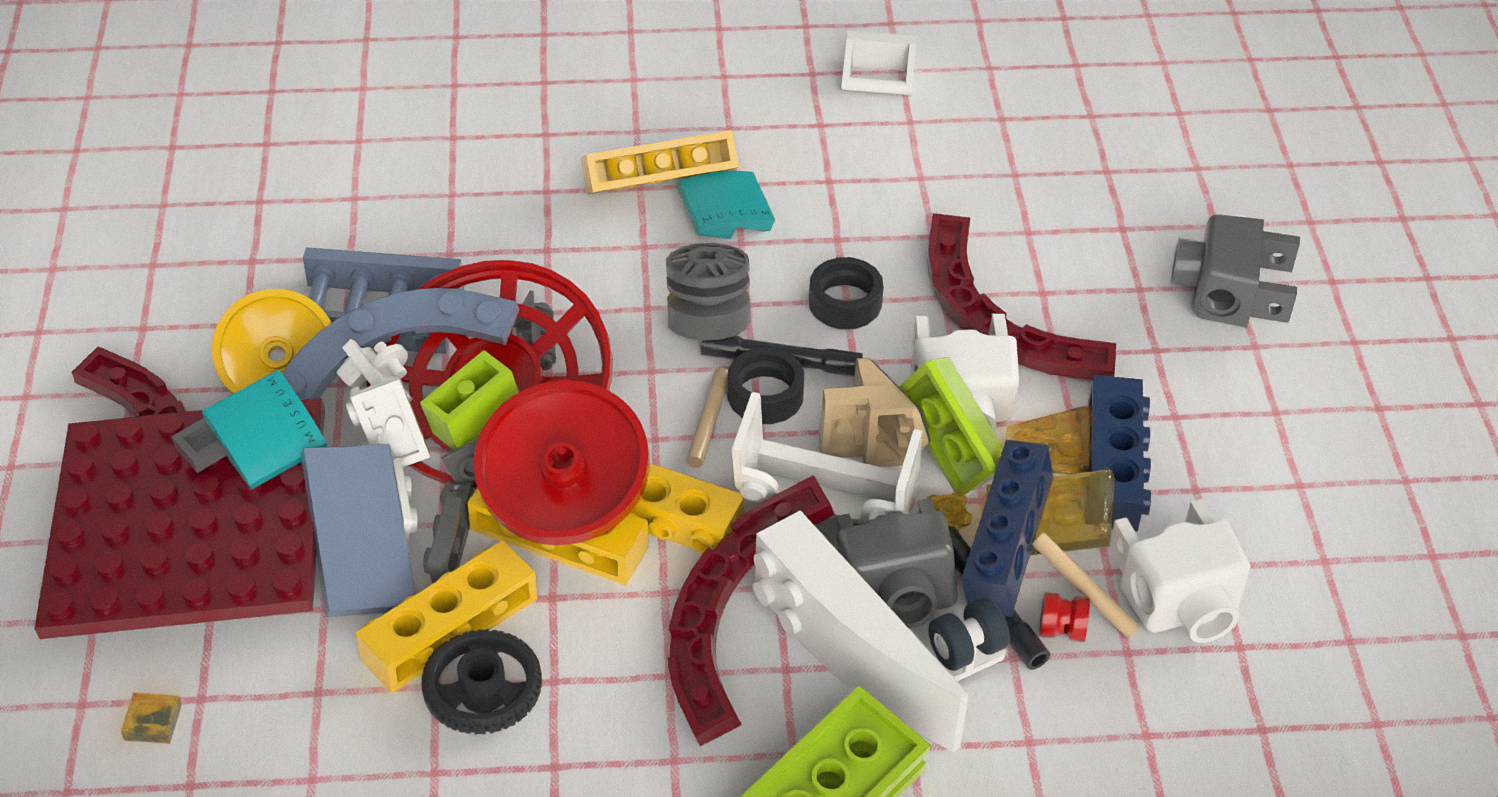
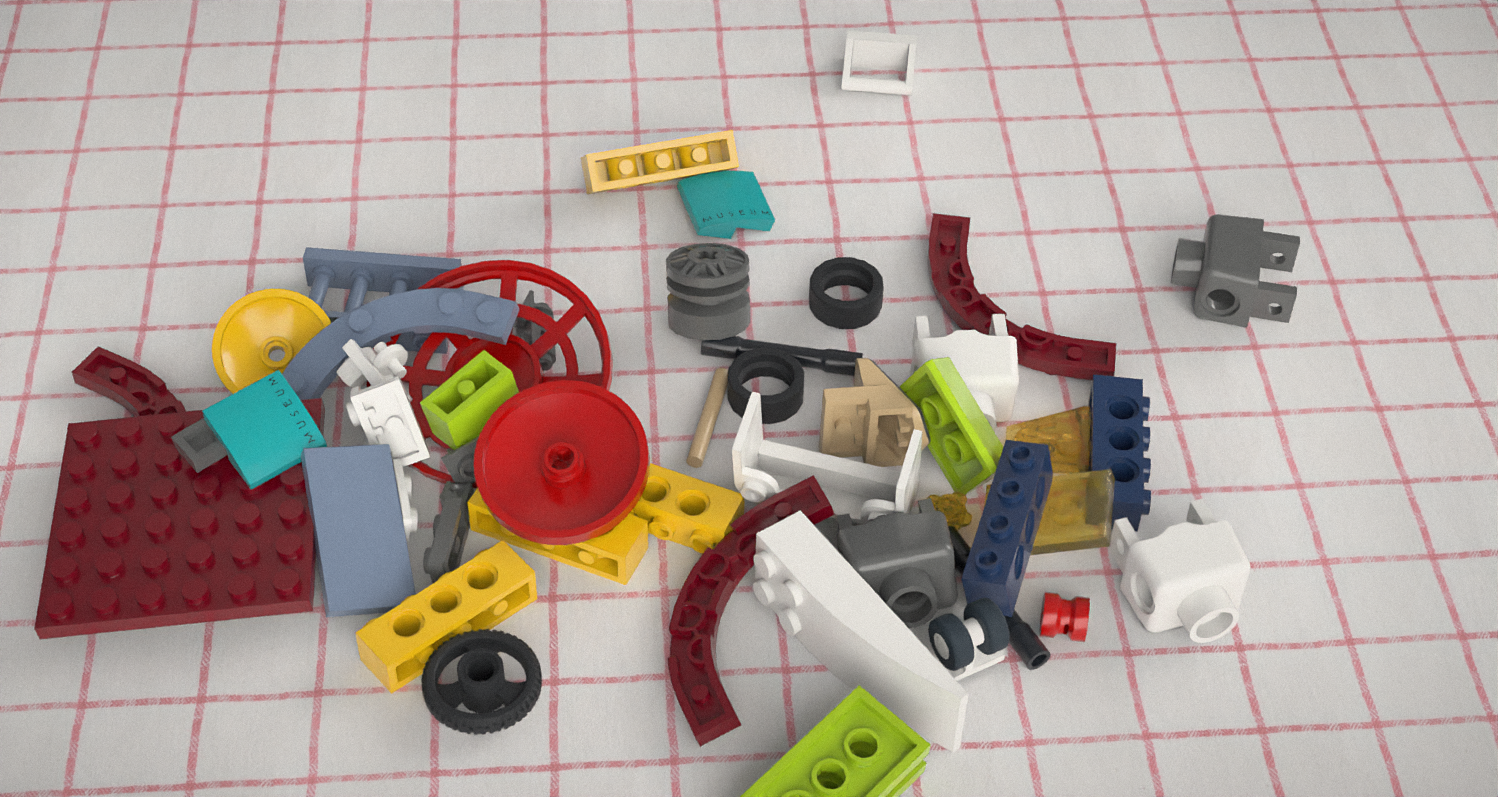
(151, 718): clear yellow tile -> none
(1086, 585): tan bar -> none

